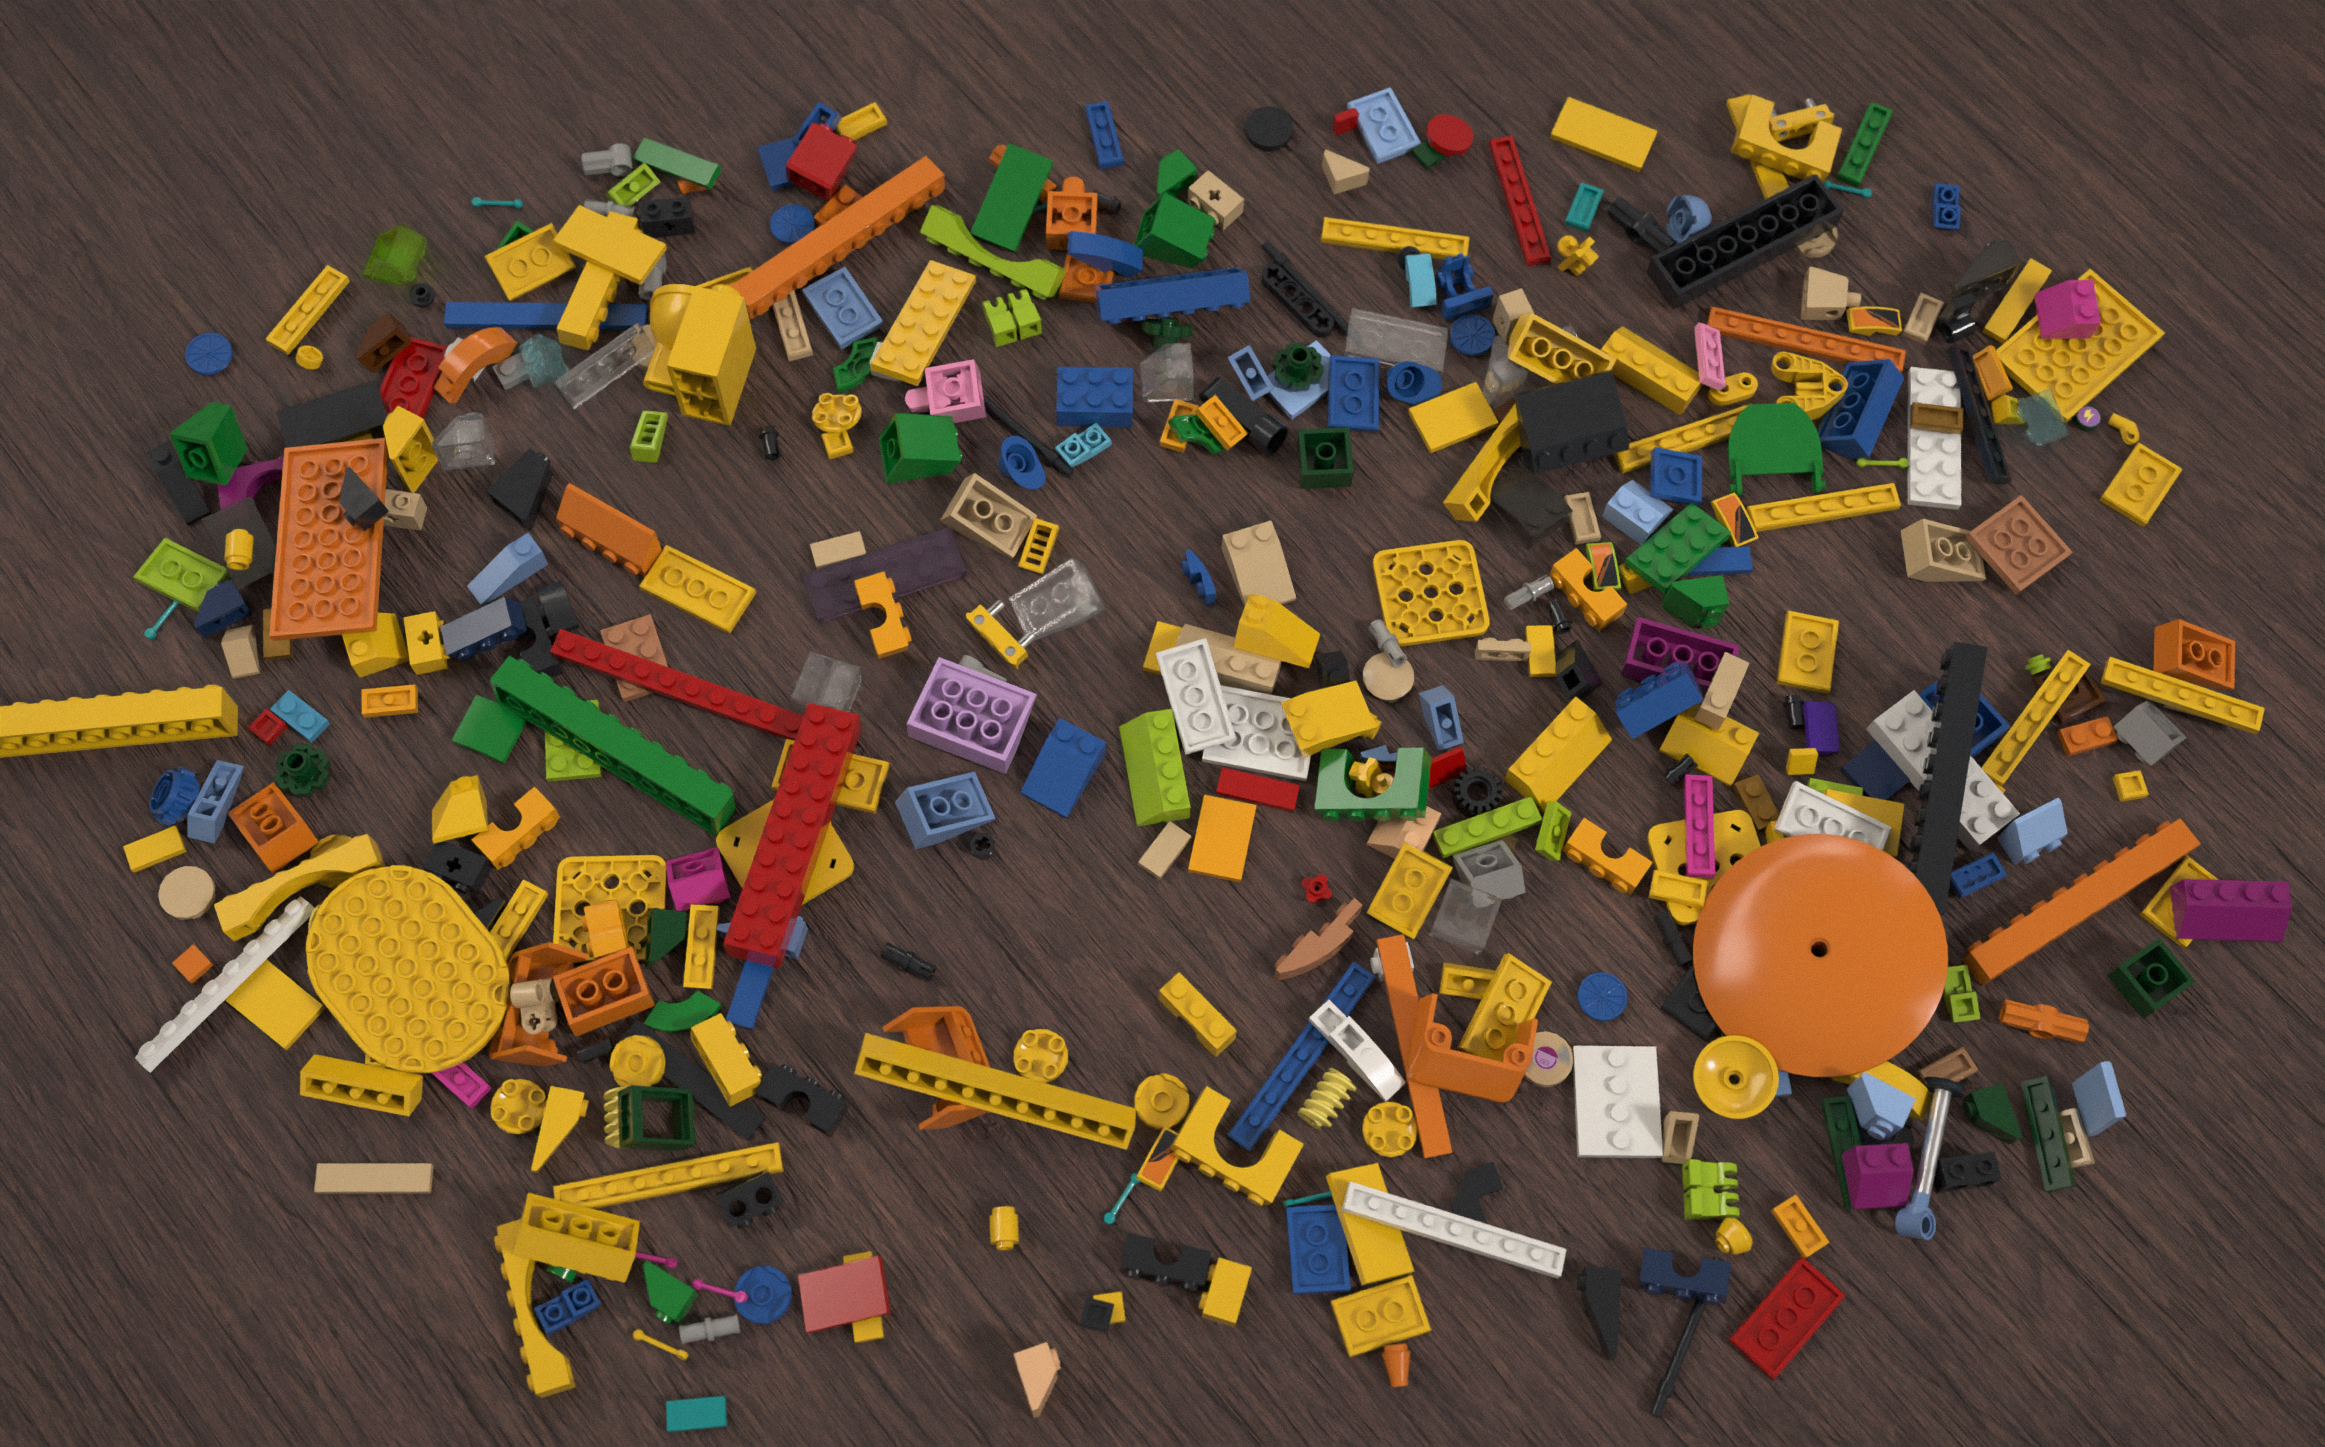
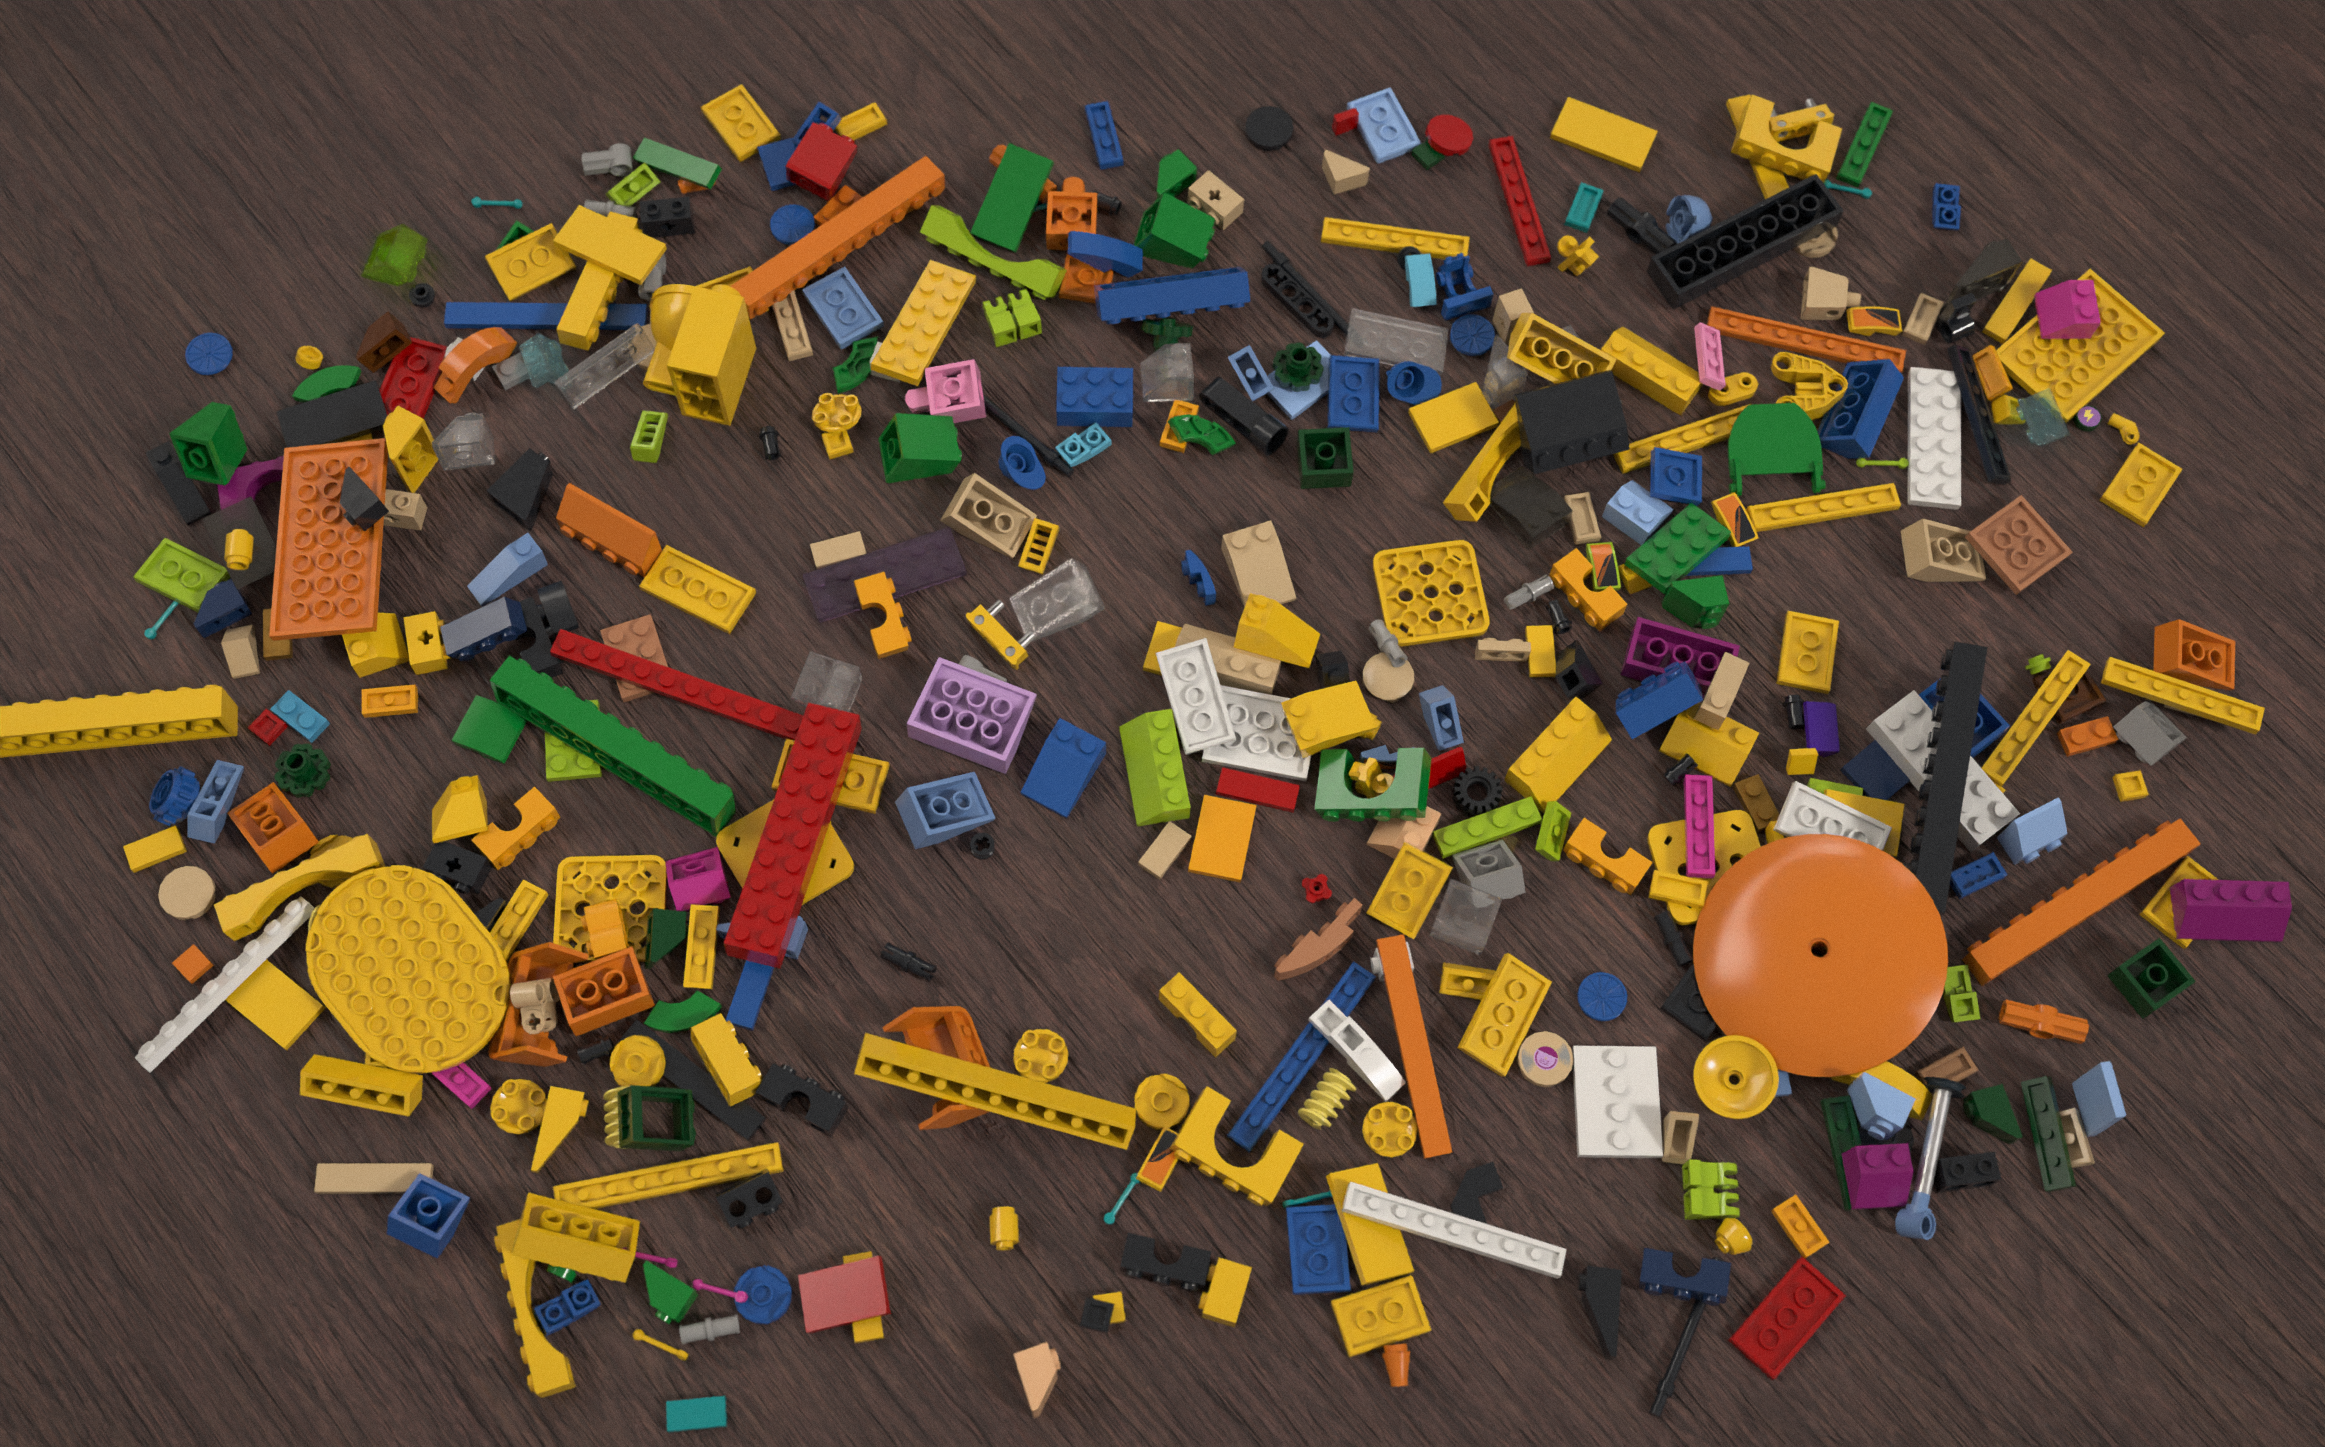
(307, 310): yellow plate -> none
(327, 382): none -> green tile
(427, 1215): none -> blue slope
(740, 122): none -> yellow tile
(1221, 422): light orange plate -> none
(1438, 1066): orange windscreen -> none
(1936, 418): pearl gold tile -> none

